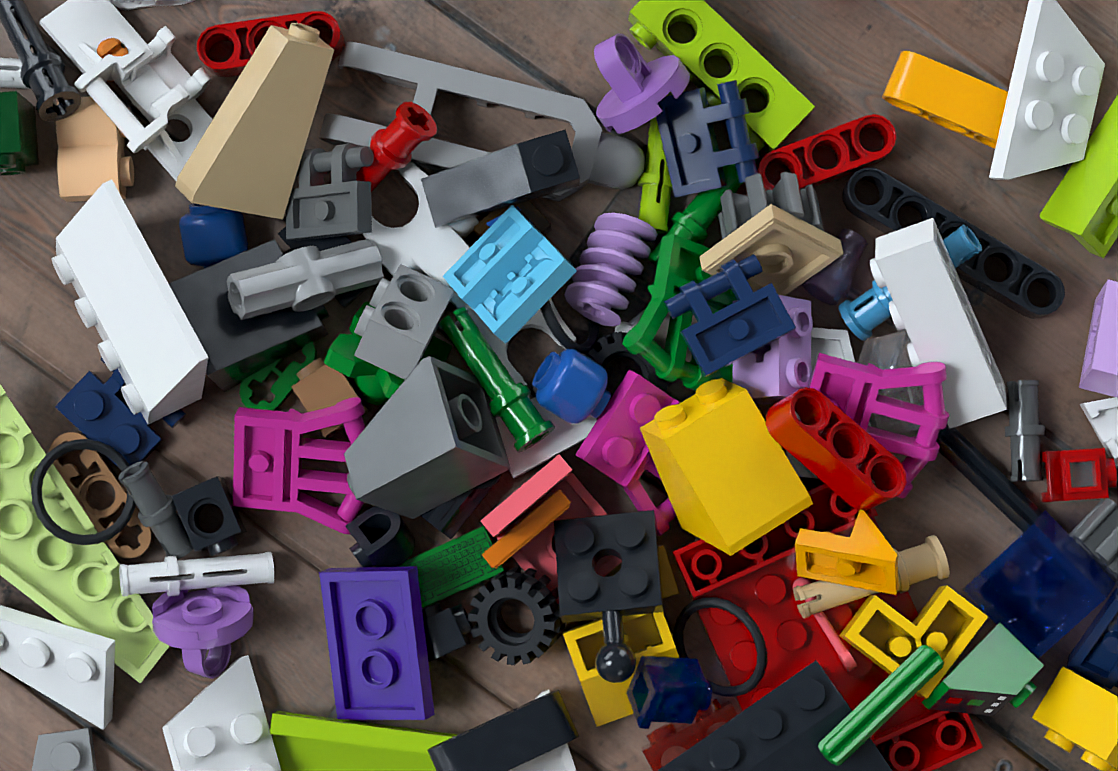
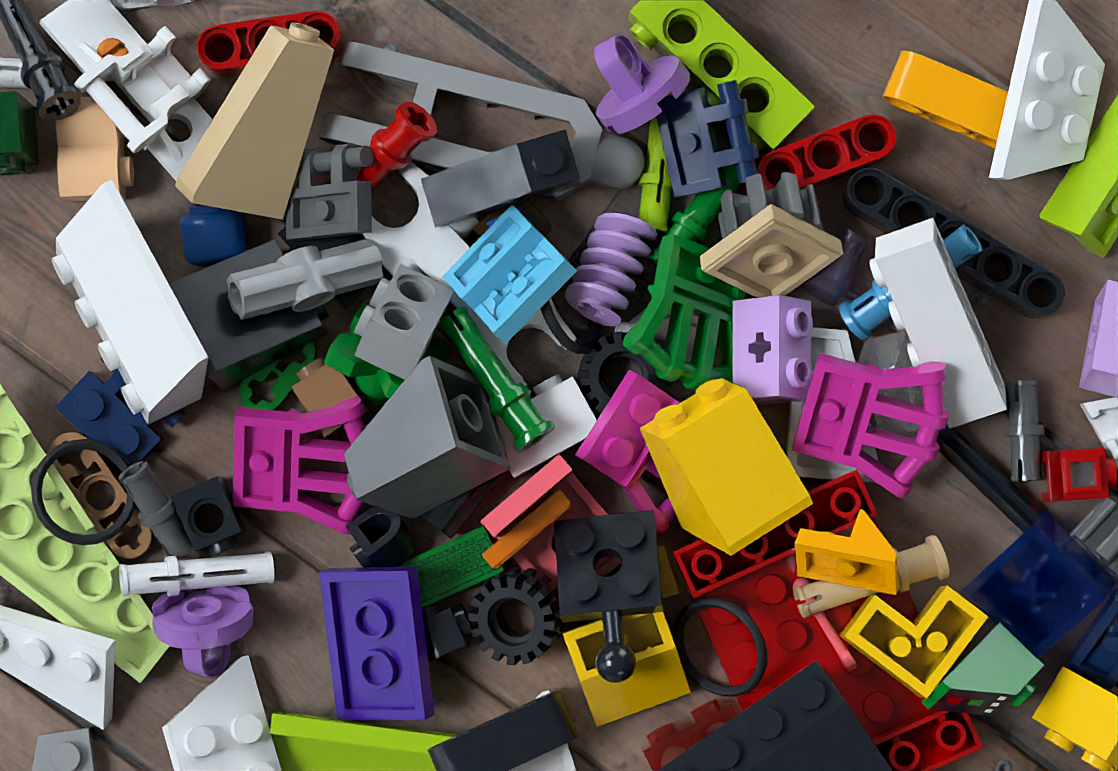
(571, 386): blue head -> none
(668, 690): clear blue brick -> none
(736, 329): dark blue plate -> none
(858, 456): red beam -> none
(880, 705): green axle -> none

